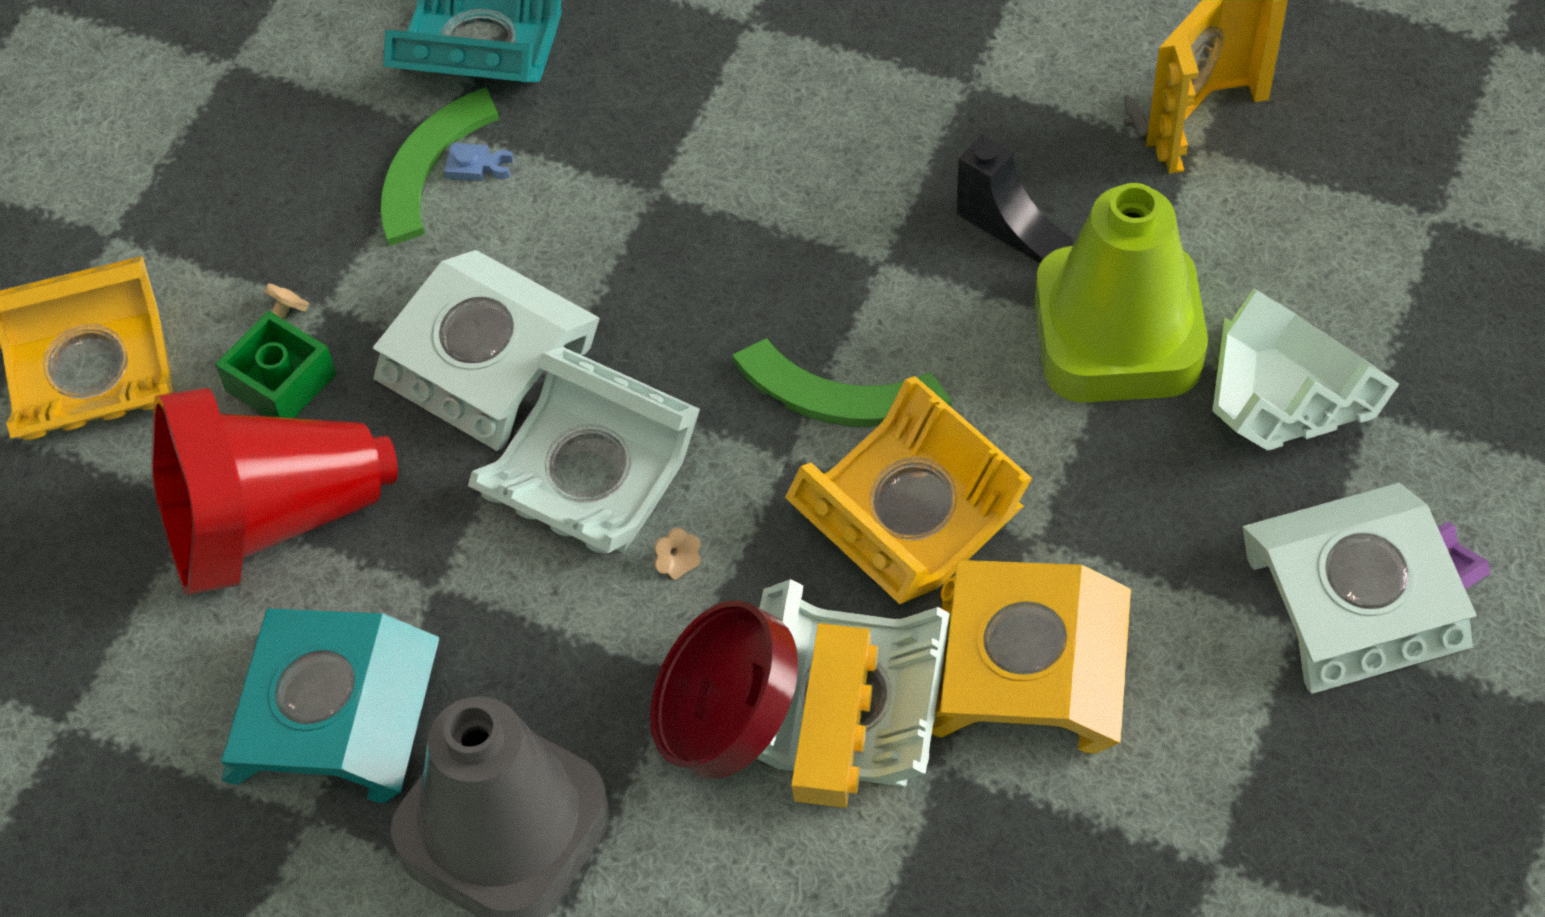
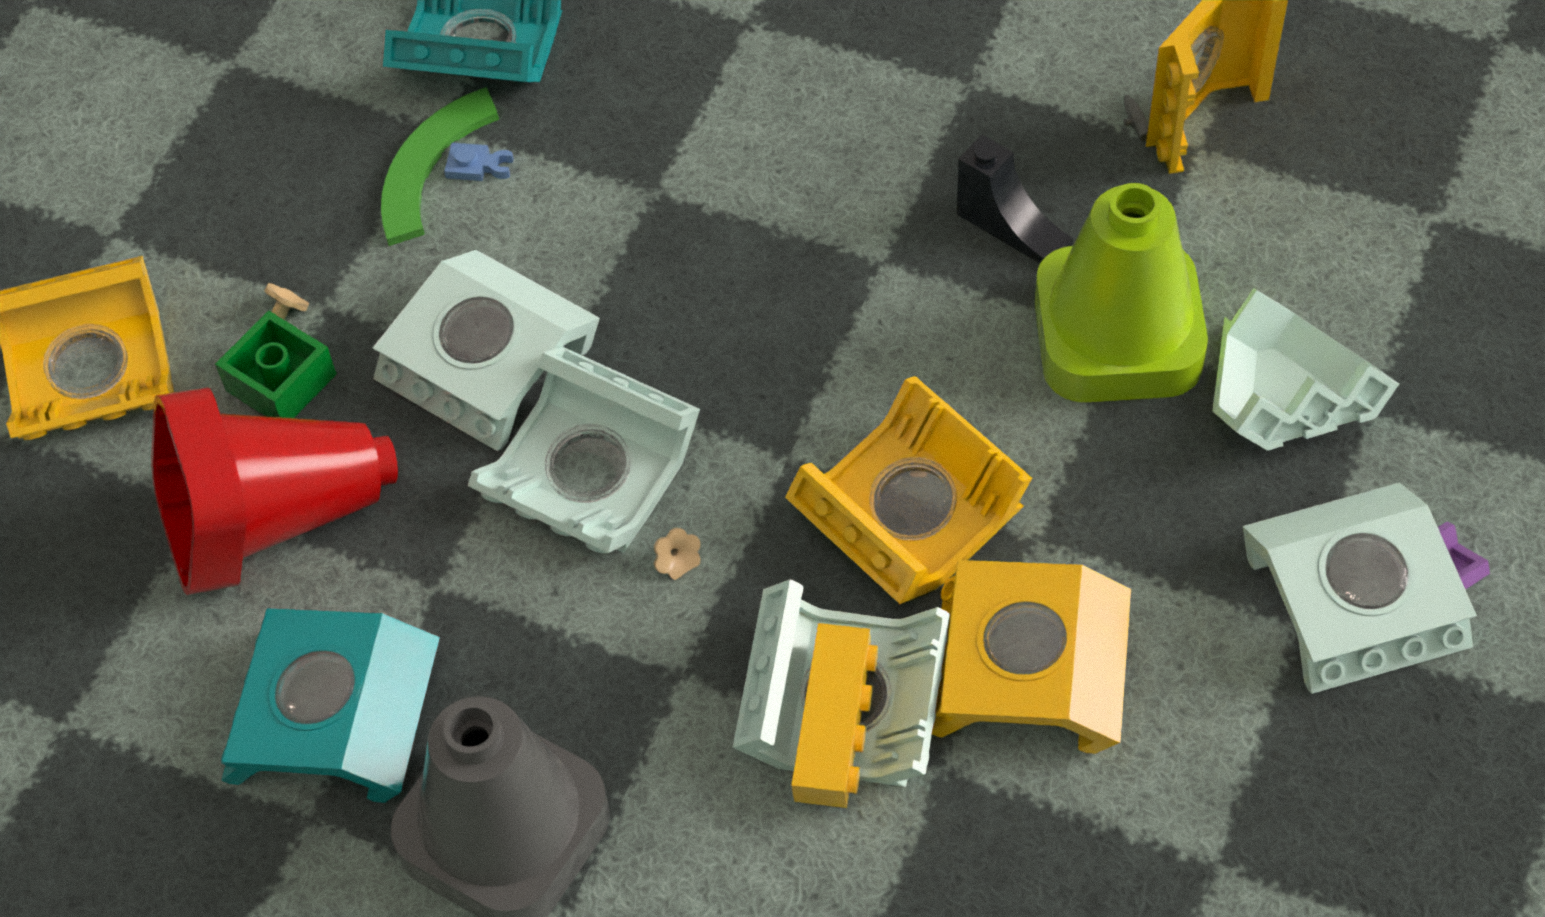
(724, 690): dark red piece -> none
(818, 396): bright green tile -> none

